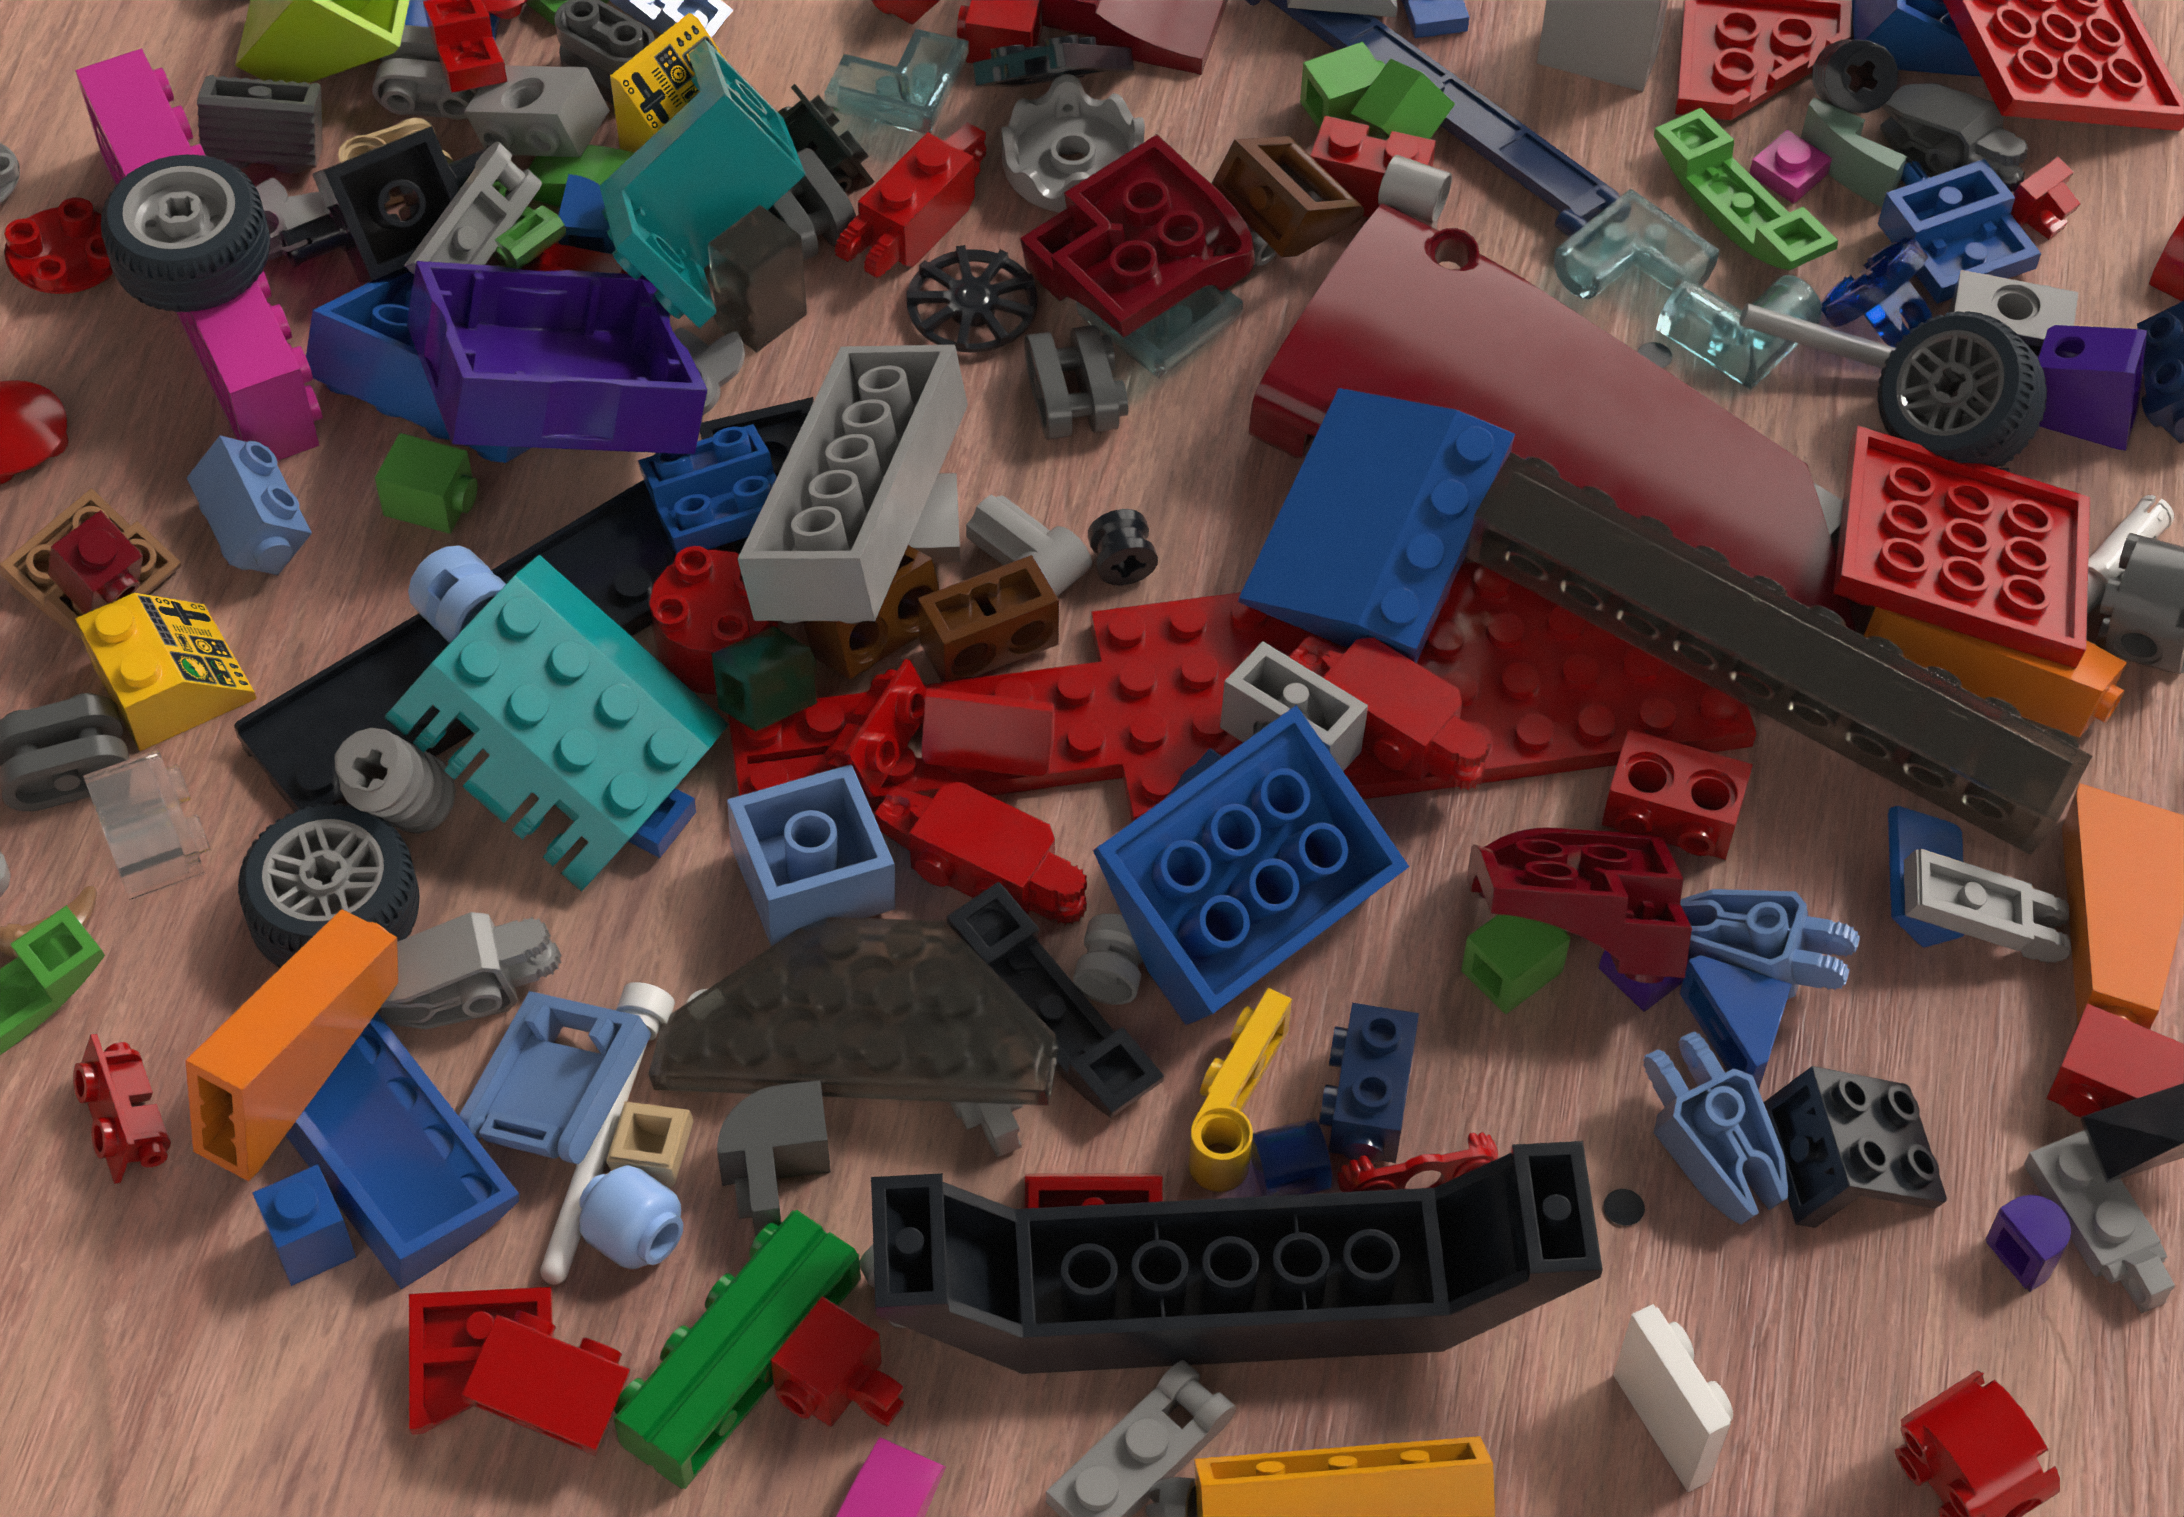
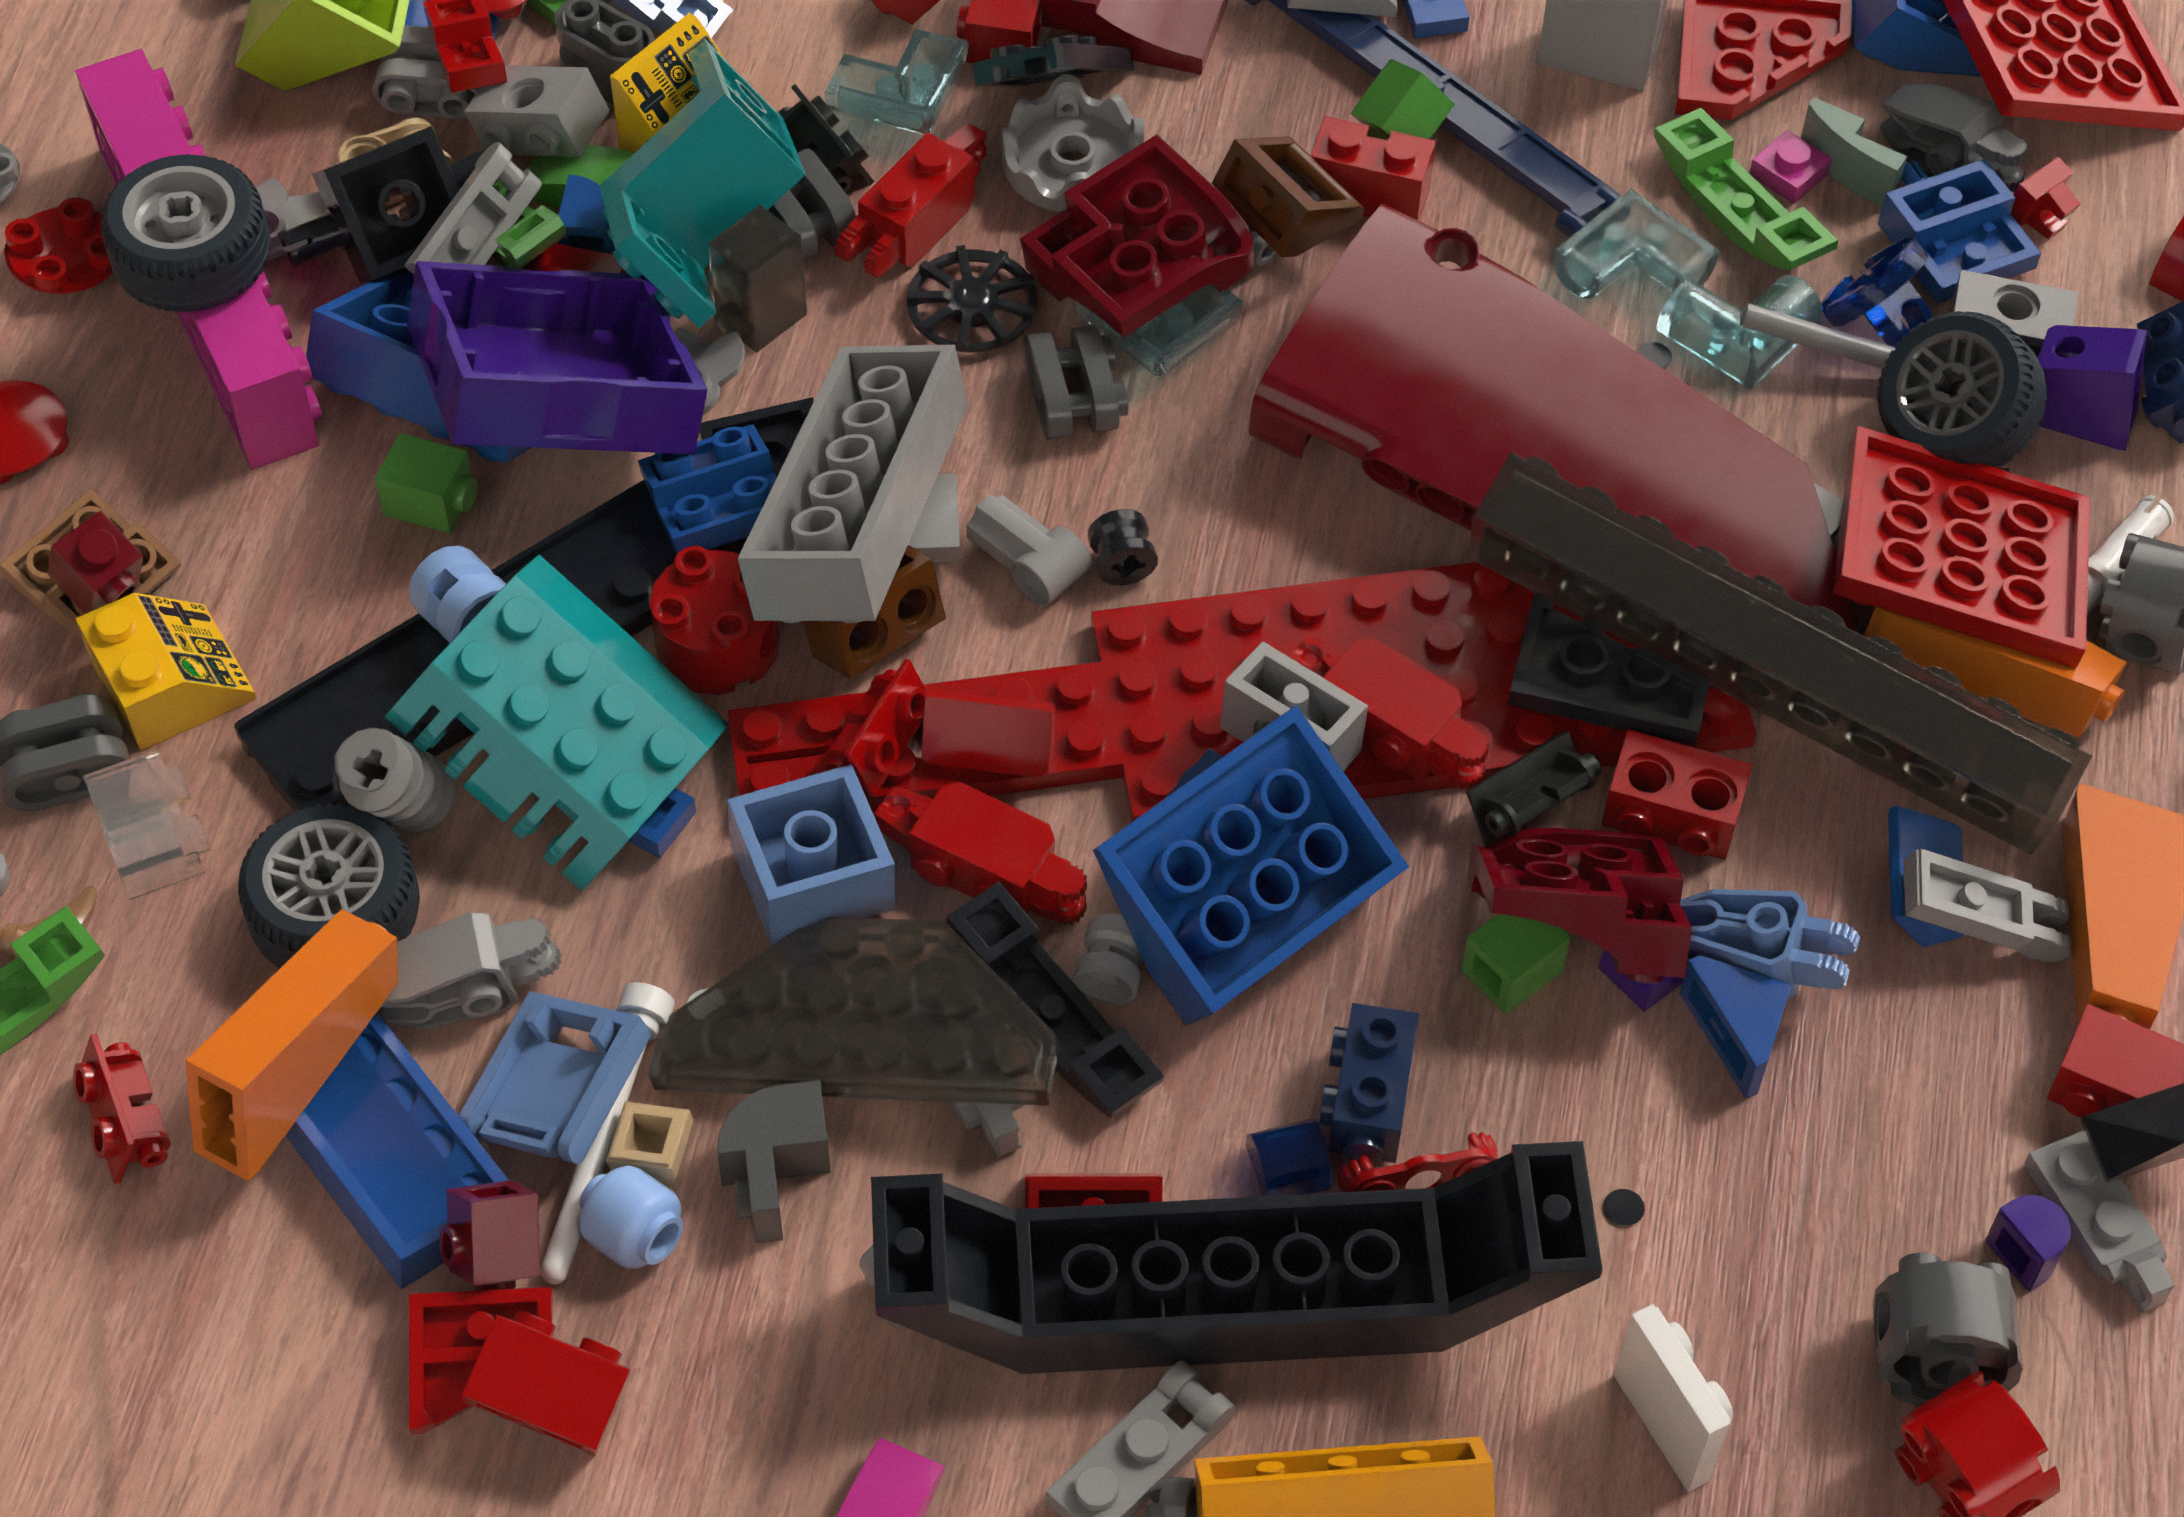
(249, 505): medium blue brick -> none
(261, 122): dark grey brick -> none
(304, 1224): blue brick -> none
(491, 1234): none -> dark red brick
(724, 1361): green brick -> none
(764, 678): clear green brick -> none
(830, 1365): red brick -> none
(989, 620): reddish brown brick -> none
(1228, 1090): yellow plate -> none
(1337, 82): bright green brick -> none
(1377, 521): blue slope -> none
(1415, 189): light grey piece -> none
(1531, 787): none -> pearl dark grey hinge
(1590, 678): none -> black wing
(1718, 1131): medium blue hinge -> none
(1851, 1140): black bracket -> none
(1876, 69): black piece -> none
(1943, 1324): none -> dark grey brick

